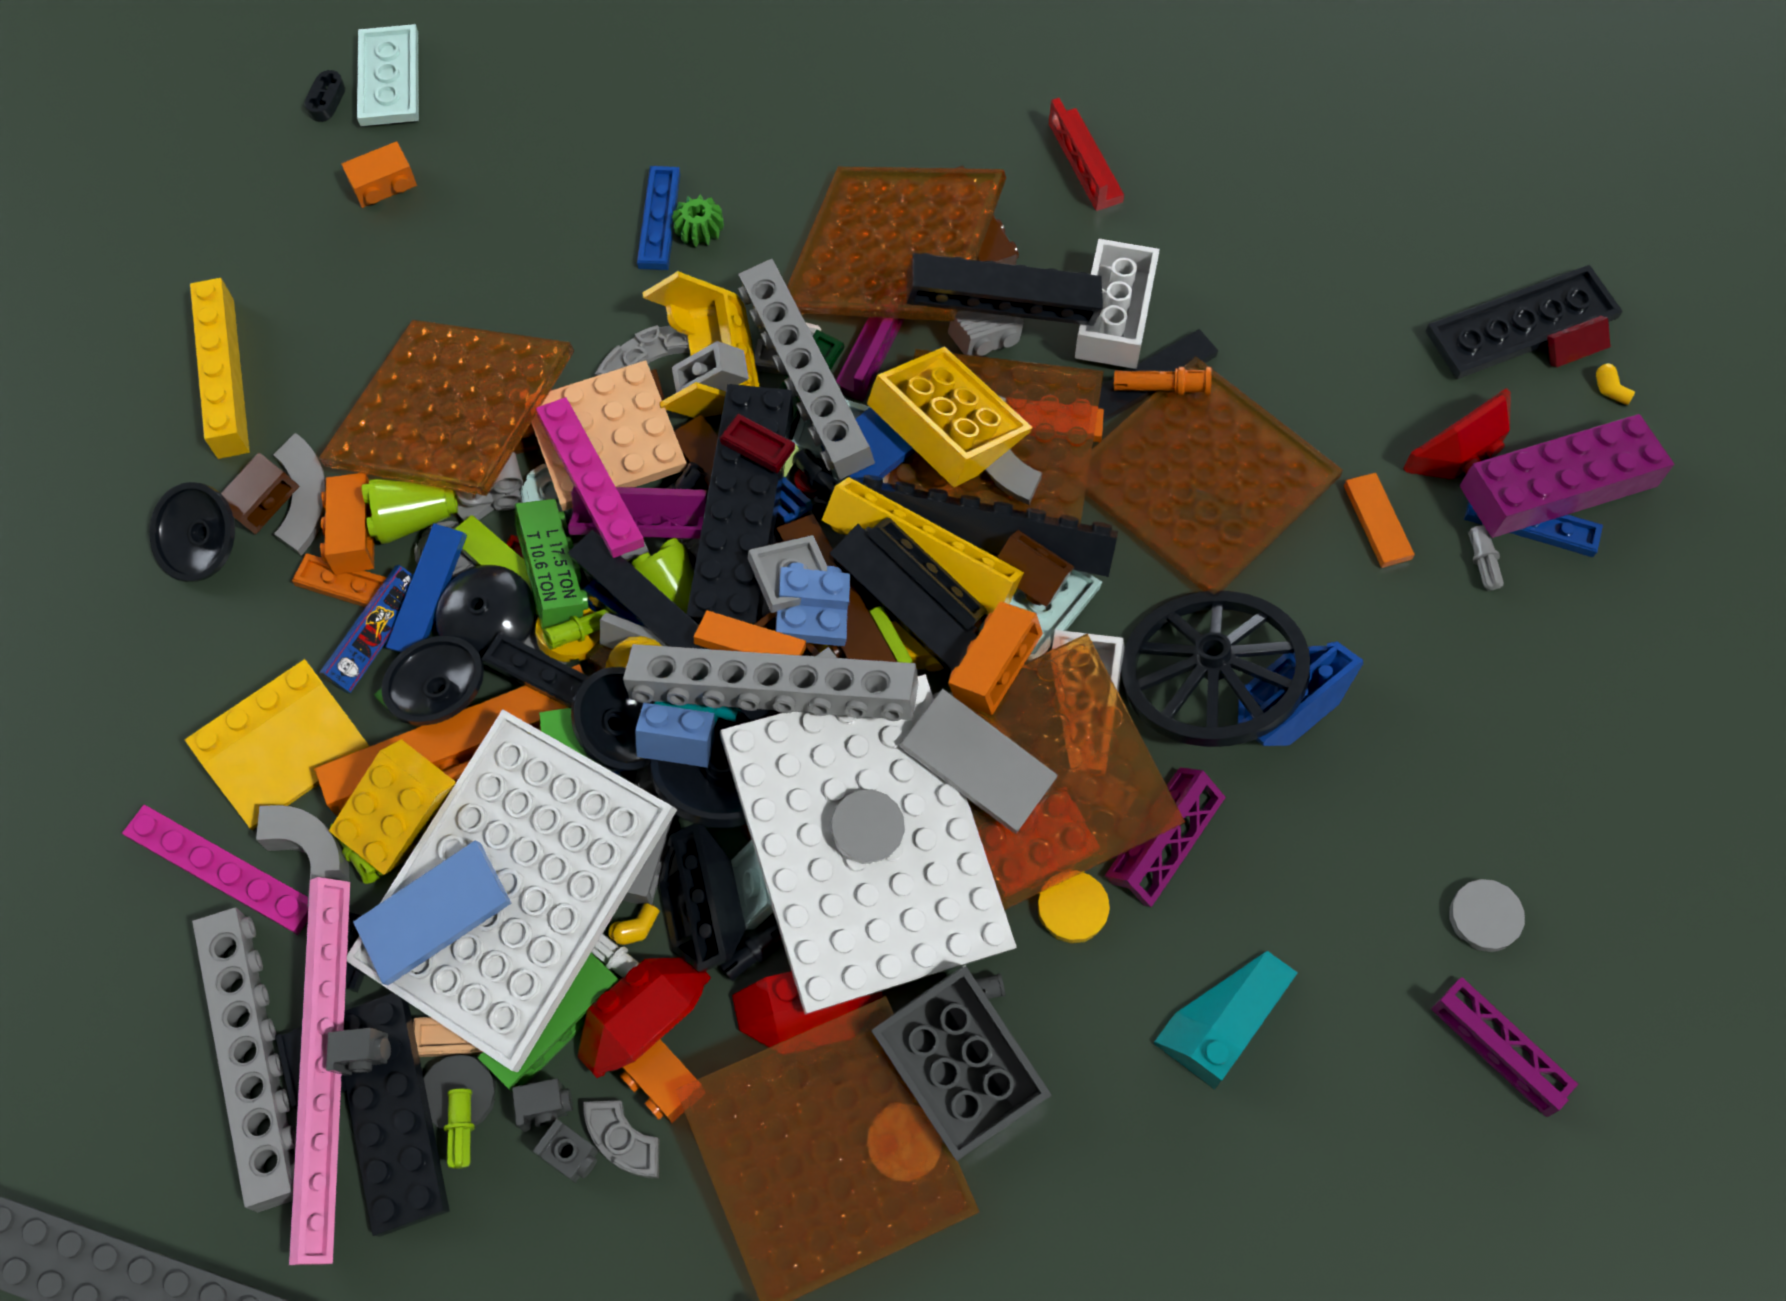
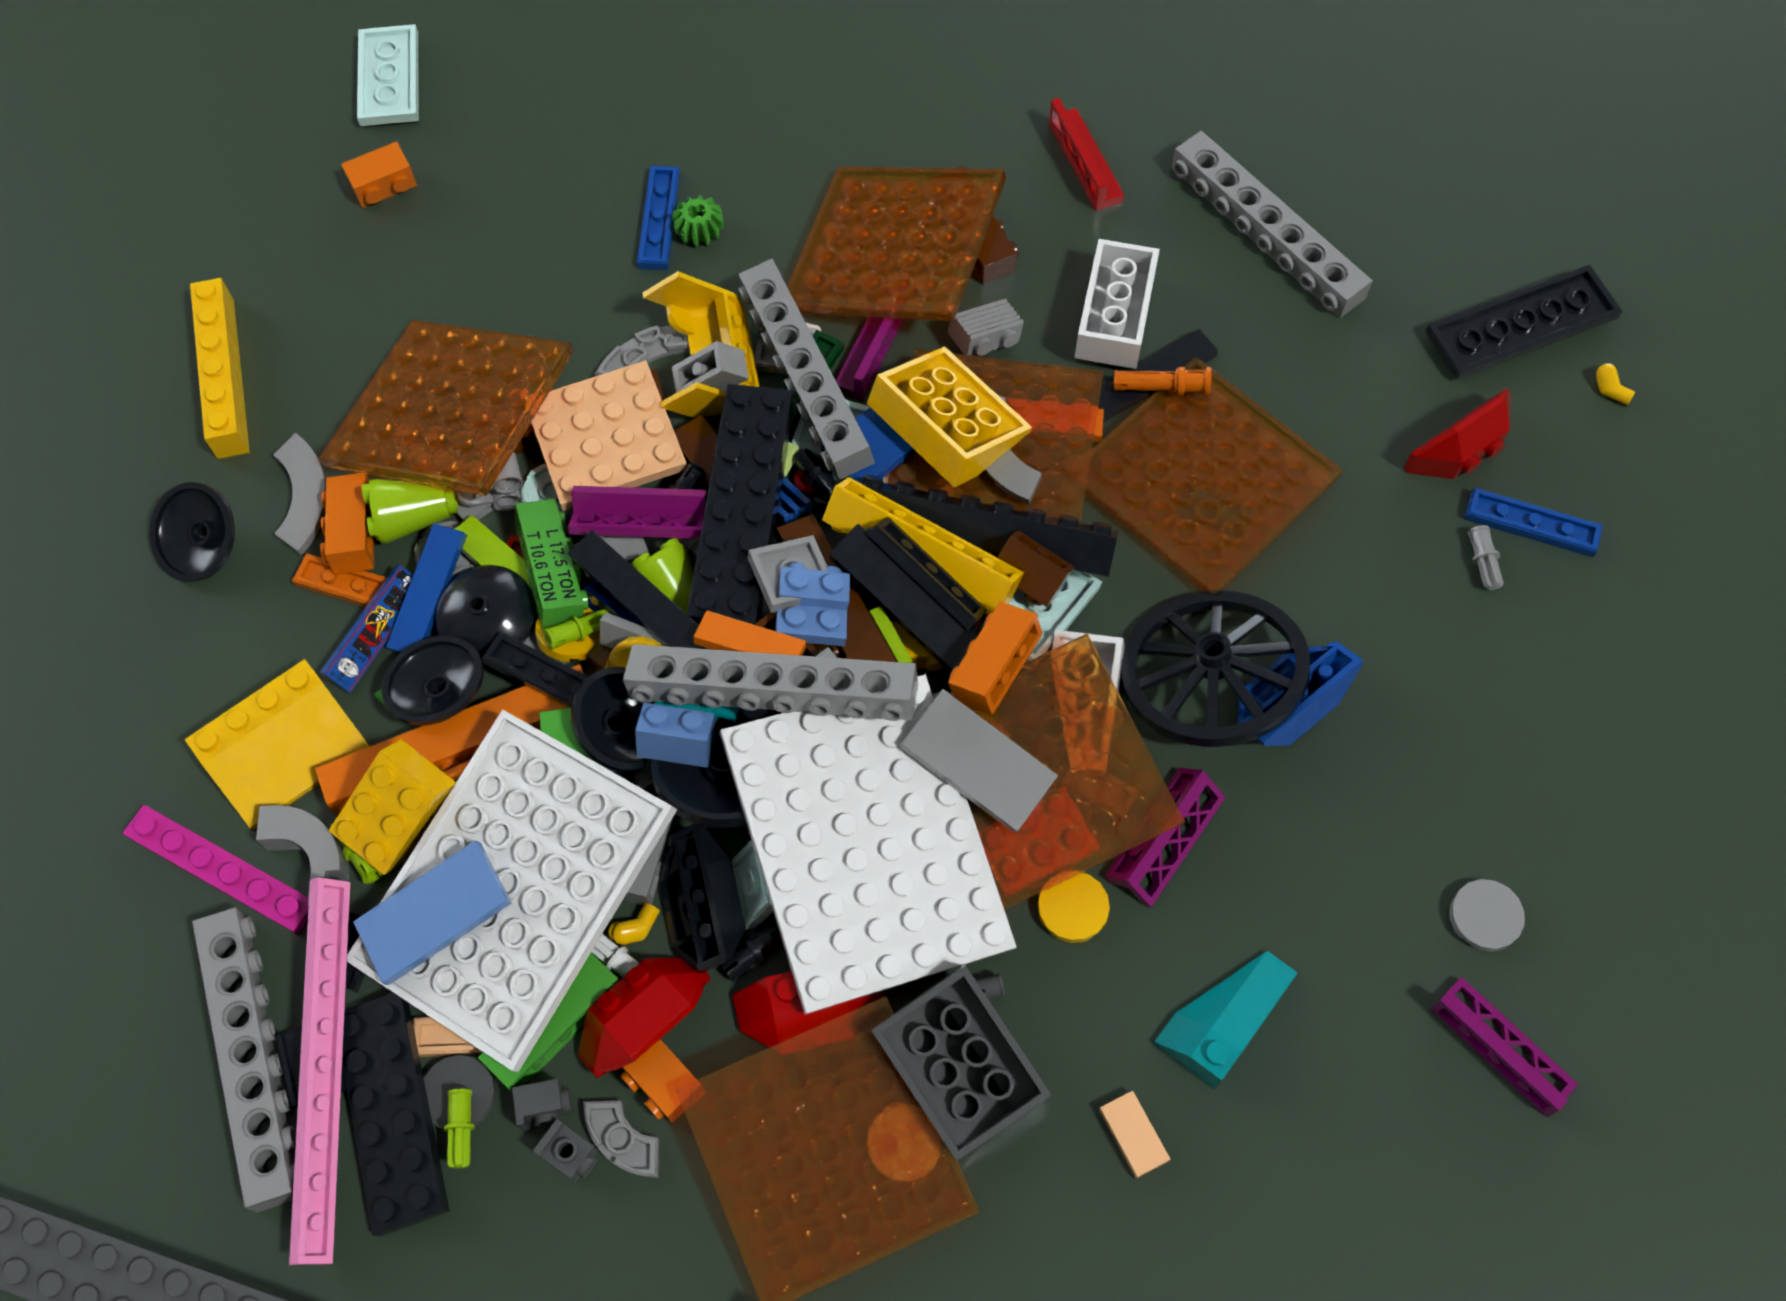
(258, 492): reddish brown brick -> none
(330, 97): black beam -> none
(356, 1050): dark grey brick -> none
(590, 478): dark pink plate -> none
(757, 443): dark red tile -> none
(867, 826): light grey tile -> none
(1004, 289): black brick -> none
(1134, 1134): none -> light nougat tile
(1271, 224): none -> light grey brick
(1378, 520): orange tile -> none
(1565, 475): magenta brick -> none
(1579, 341): dark red tile -> none

